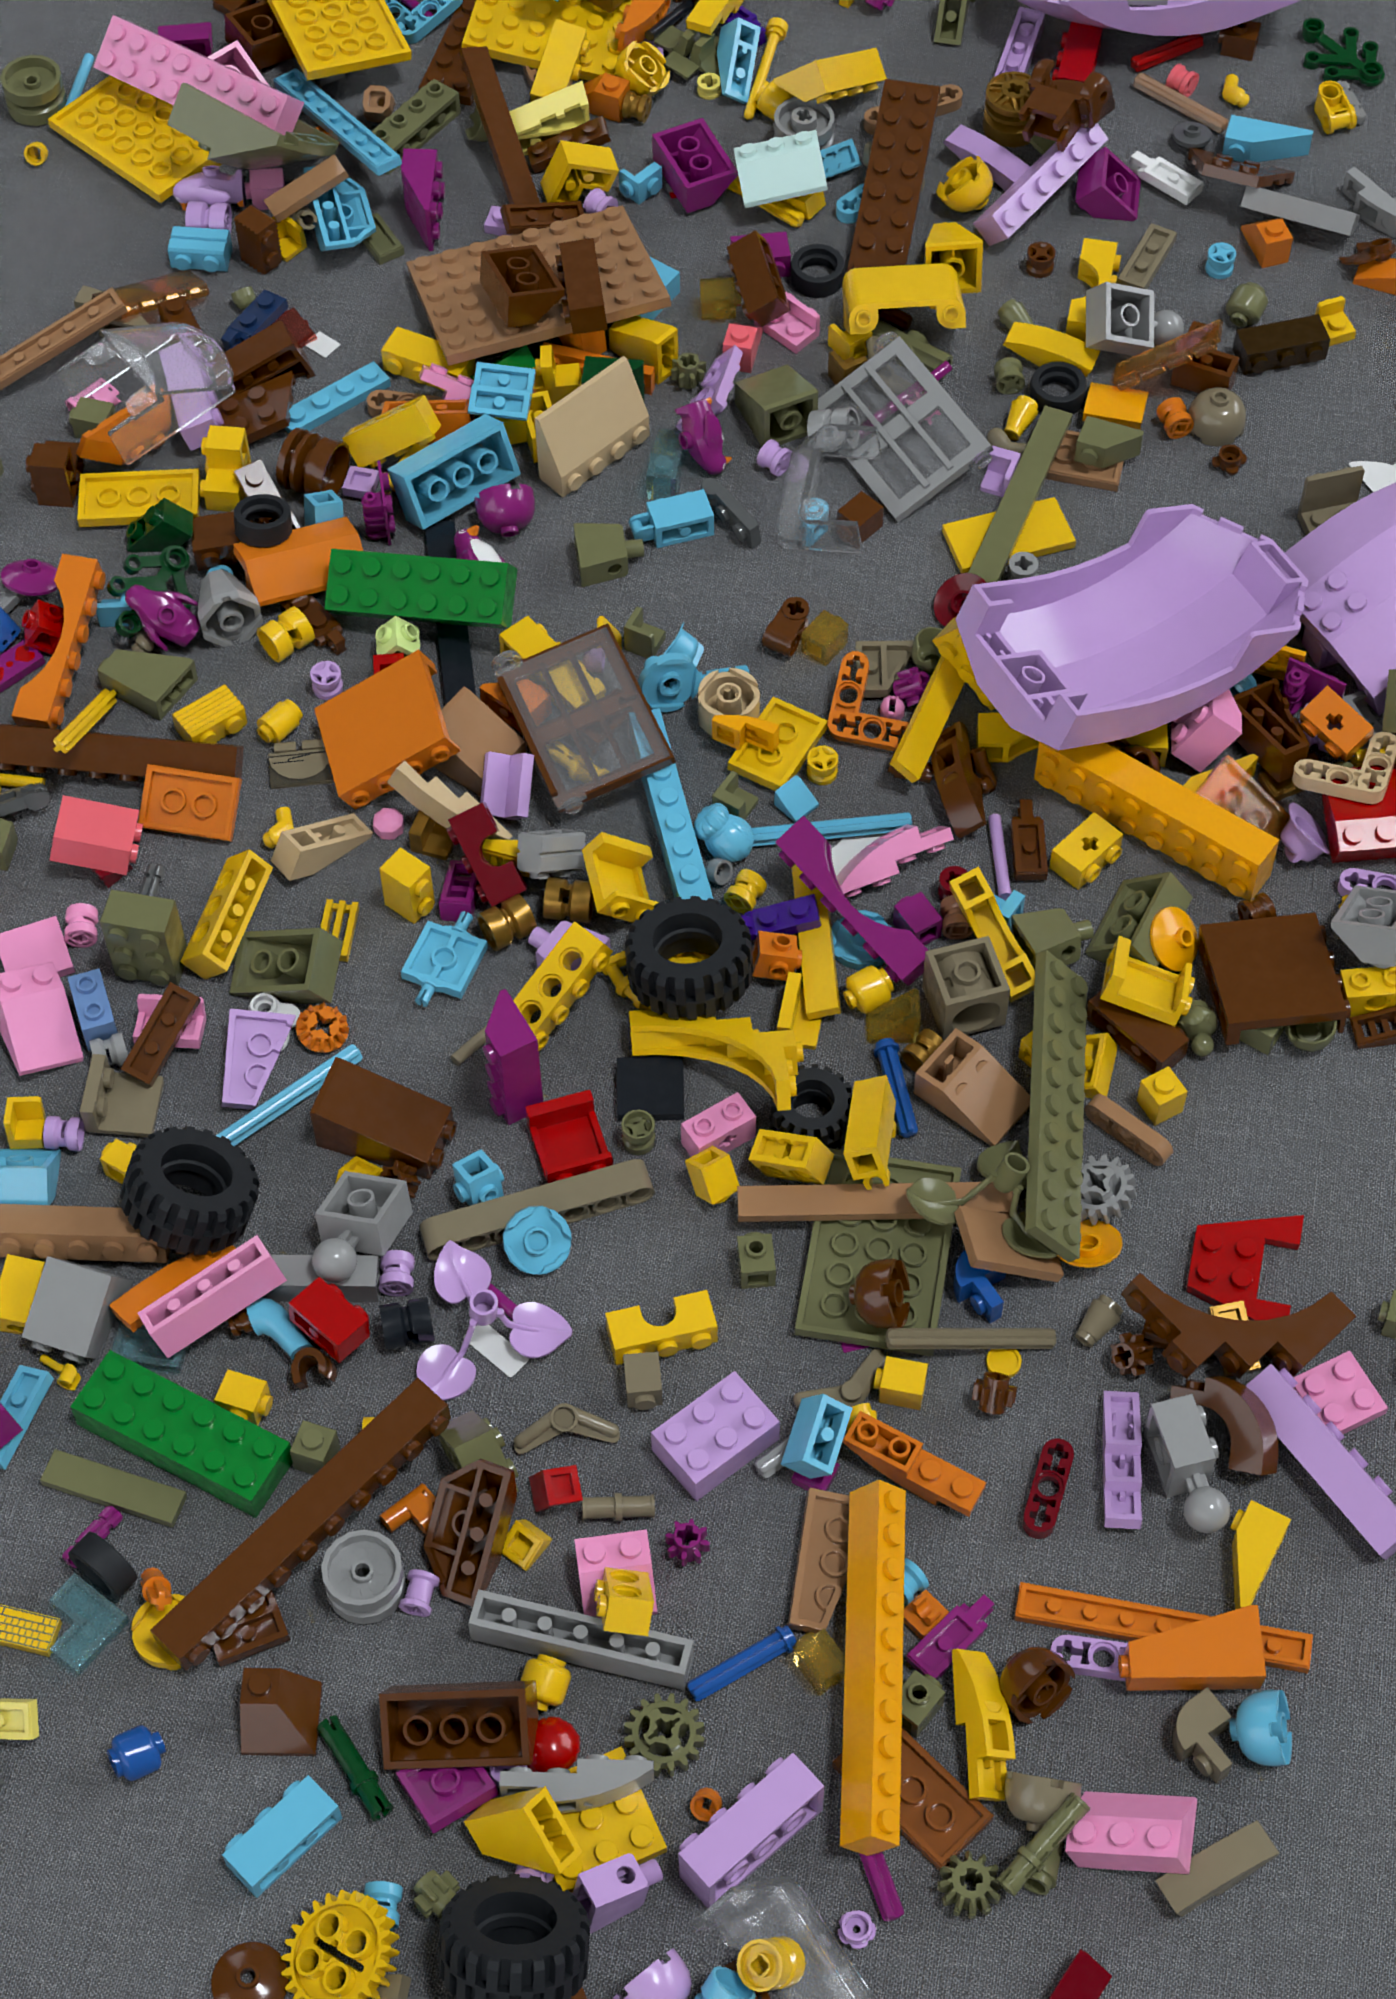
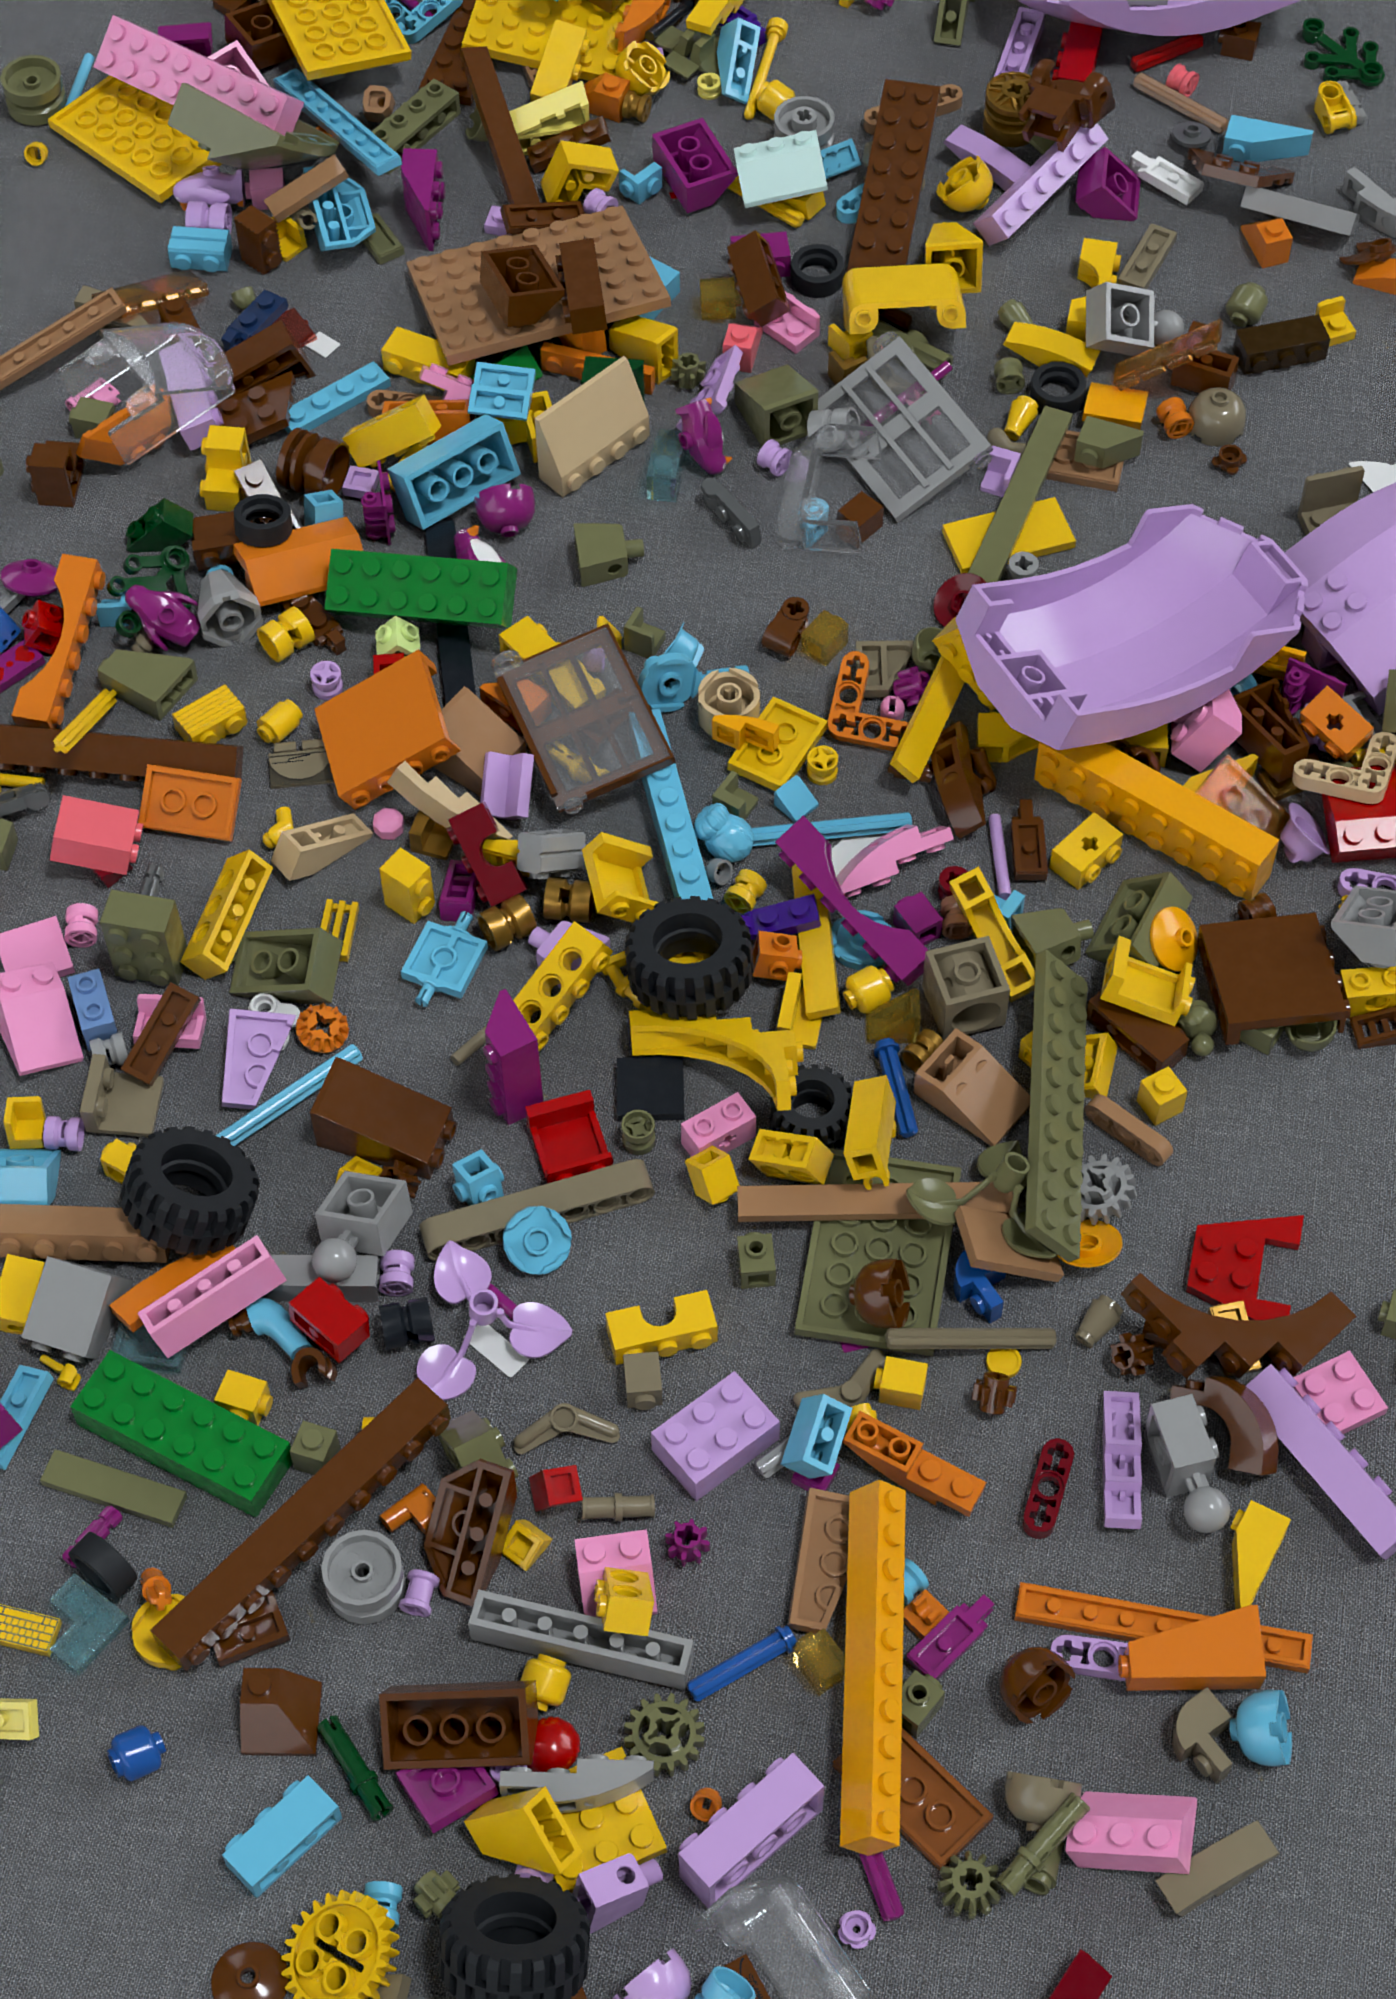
(126, 496): yellow plate -> none
(556, 379): yellow brick -> none
(674, 519): medium azure brick -> none
(770, 1963): yellow wheel -> none
(835, 77): yellow slope -> none
(987, 1723): yellow slope -> none
(1040, 259): reddish brown wheel -> none
(1220, 260): medium azure wheel -> none
(1234, 94): yellow arm -> none

